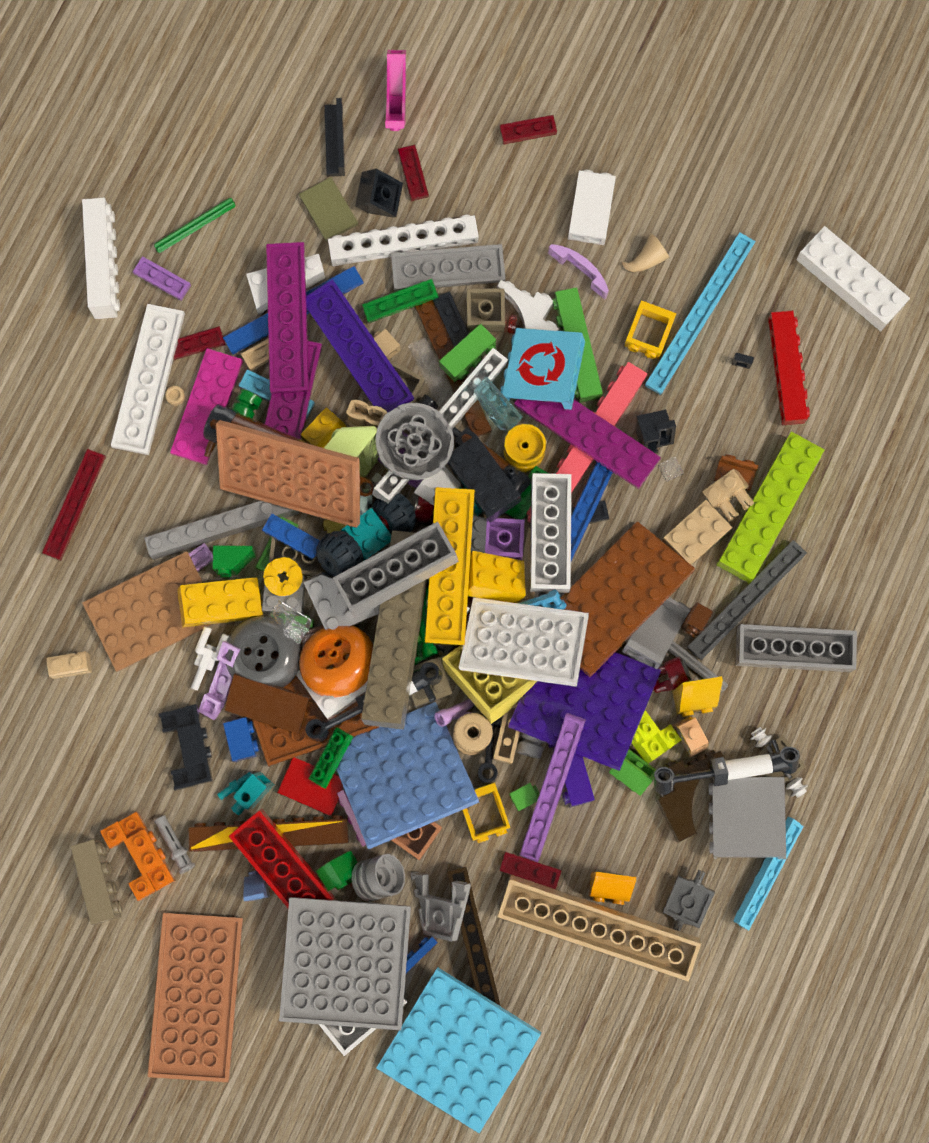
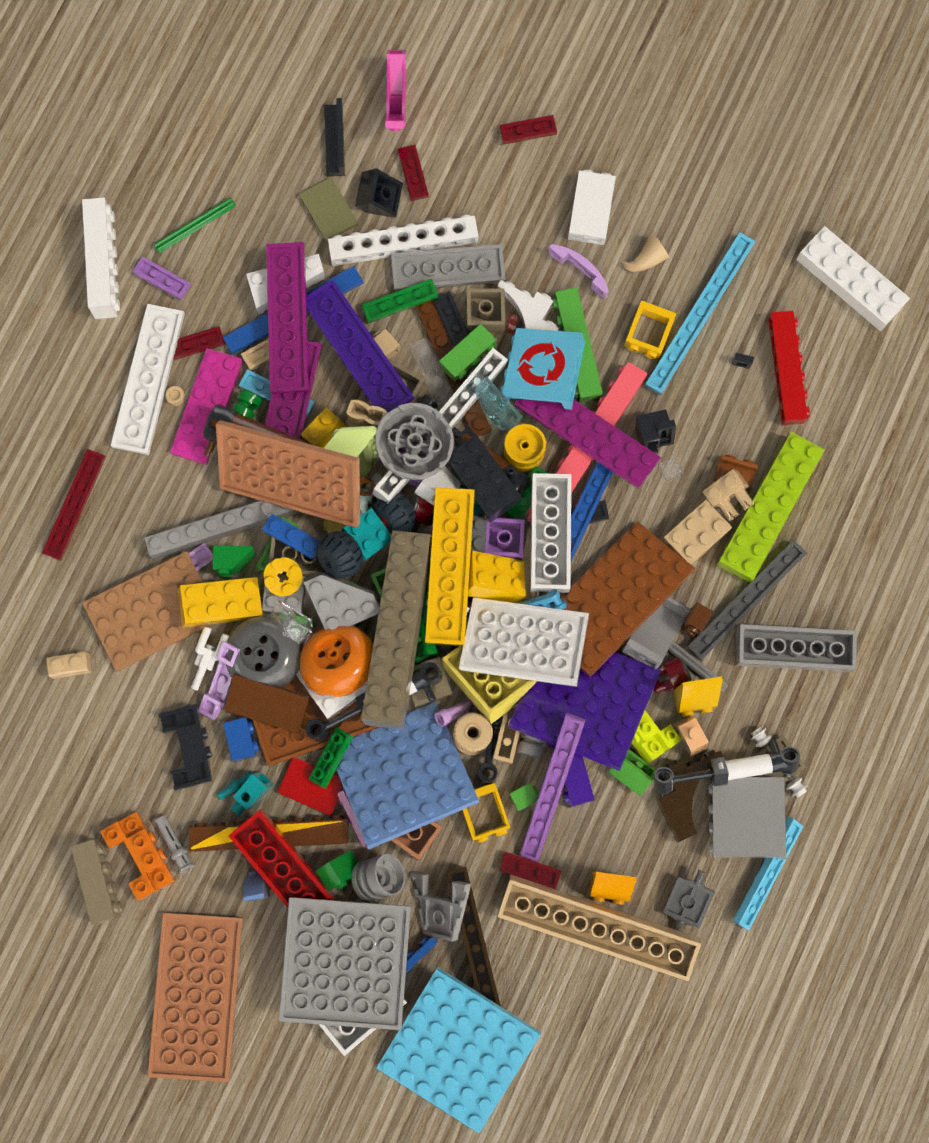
(396, 569): light grey brick -> none

